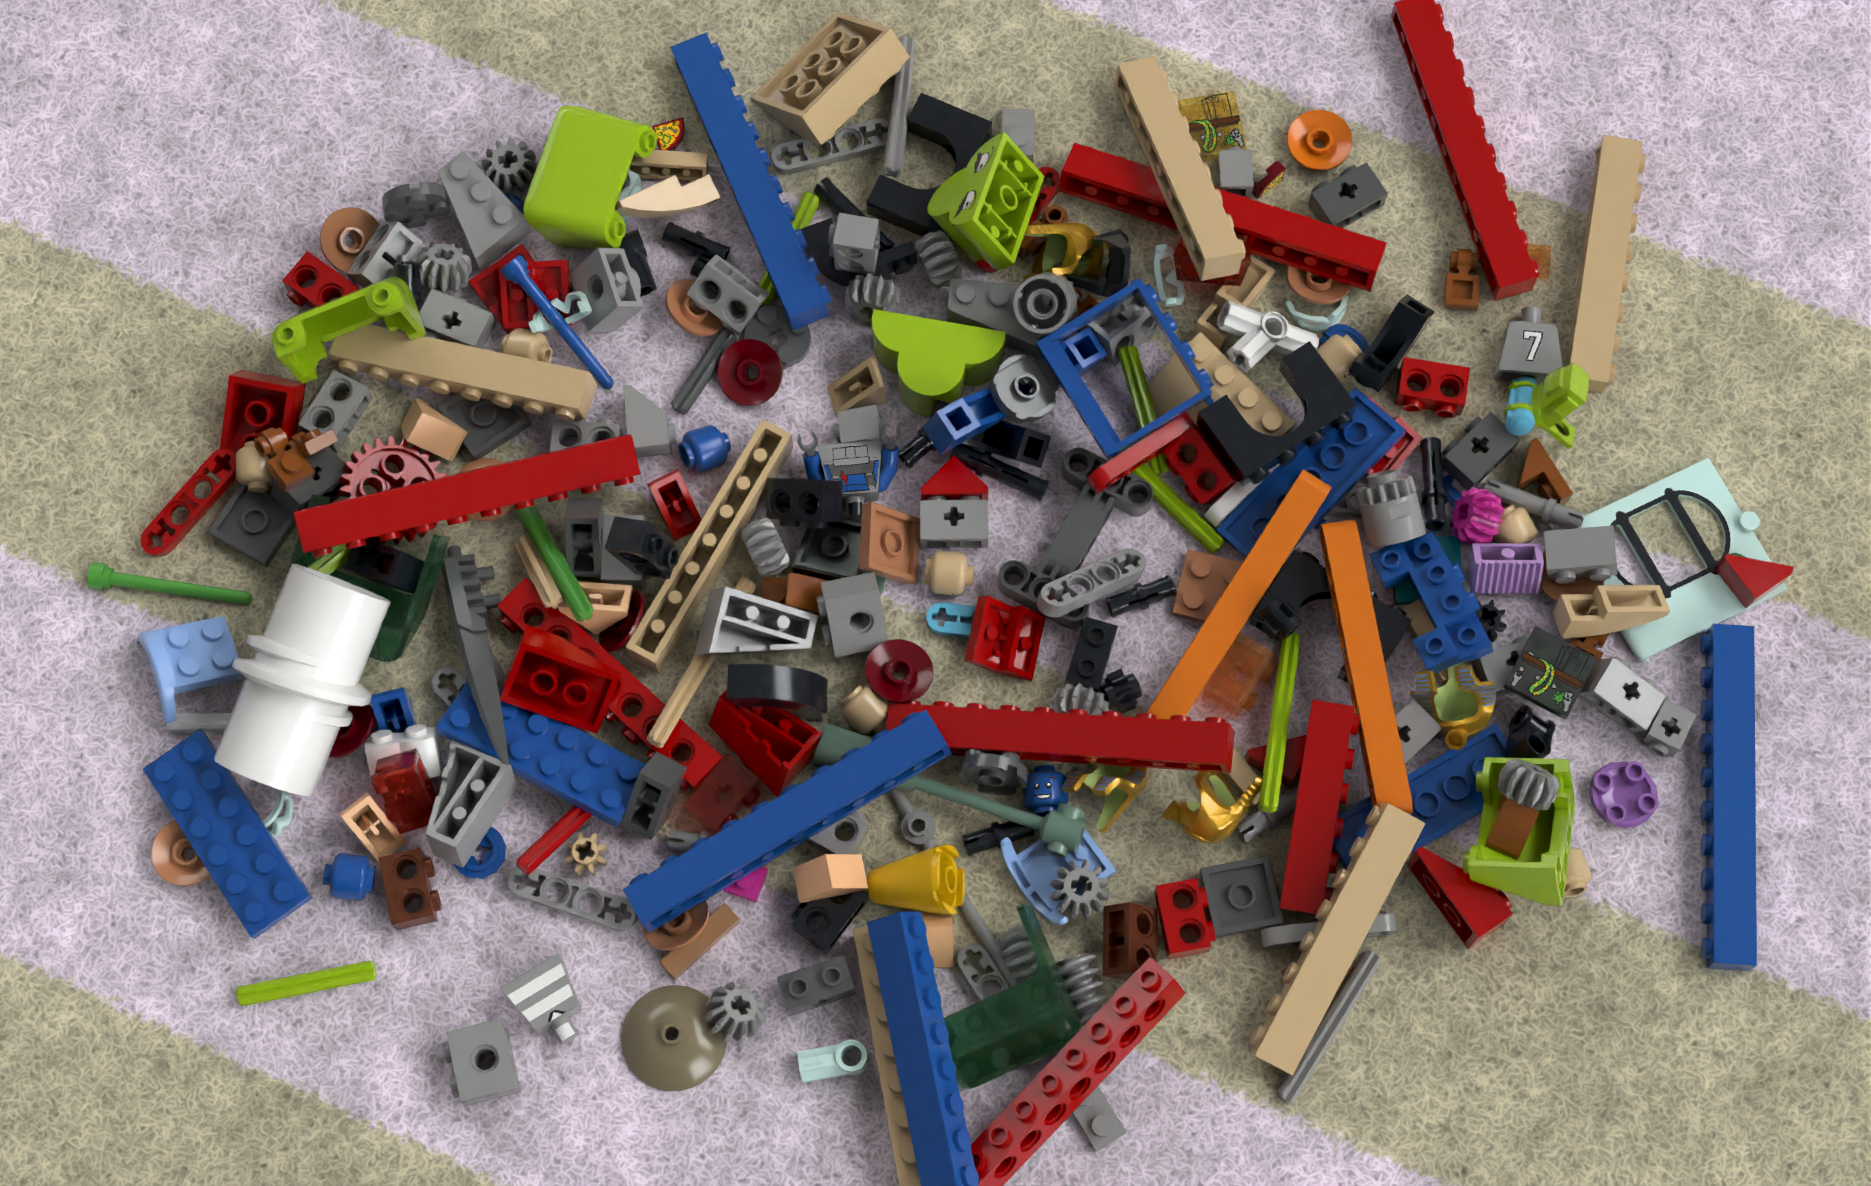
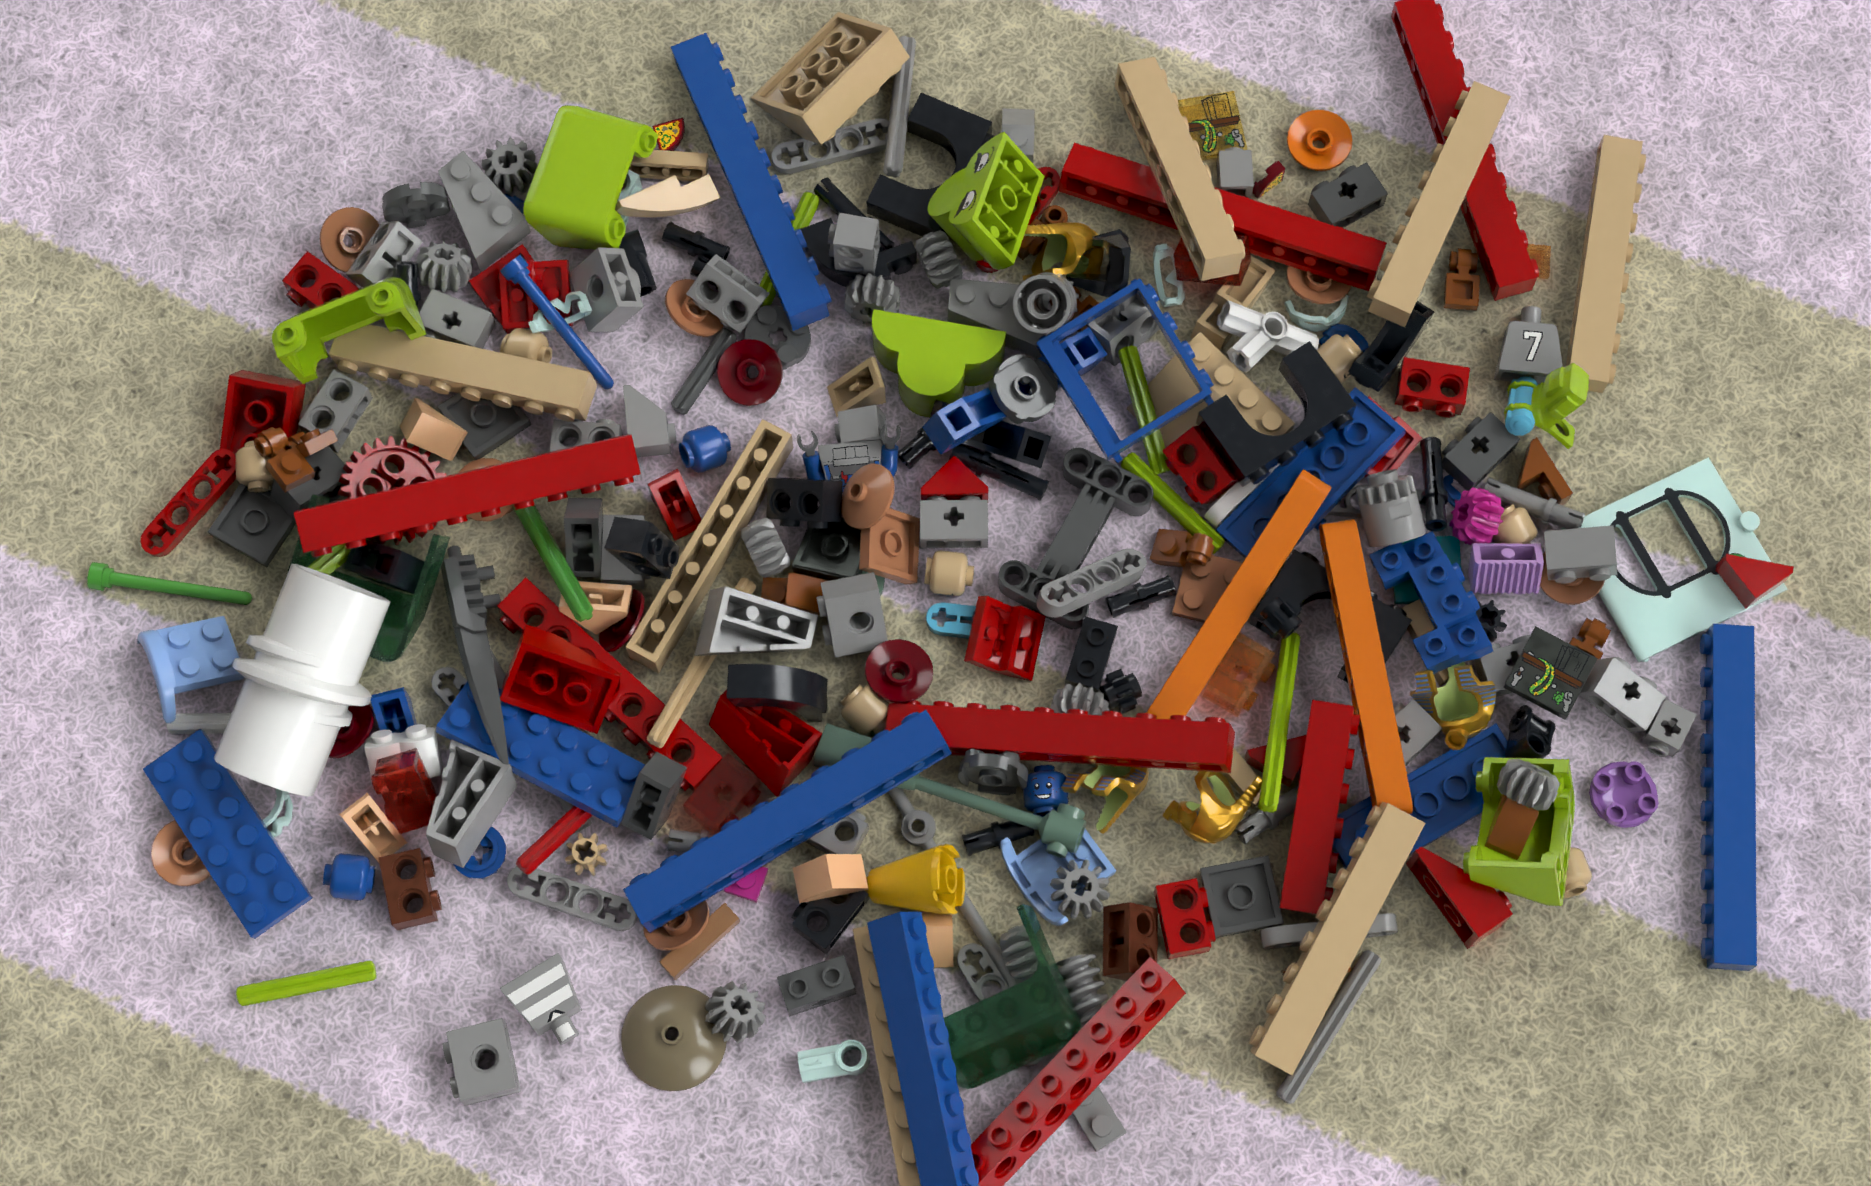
(538, 573): tan axle -> none
(867, 496): none -> nougat dish
(1139, 453): beam -> none
(1177, 547): none -> dark orange plate
(1438, 204): none -> tan brick
(1609, 609): tan slope -> none

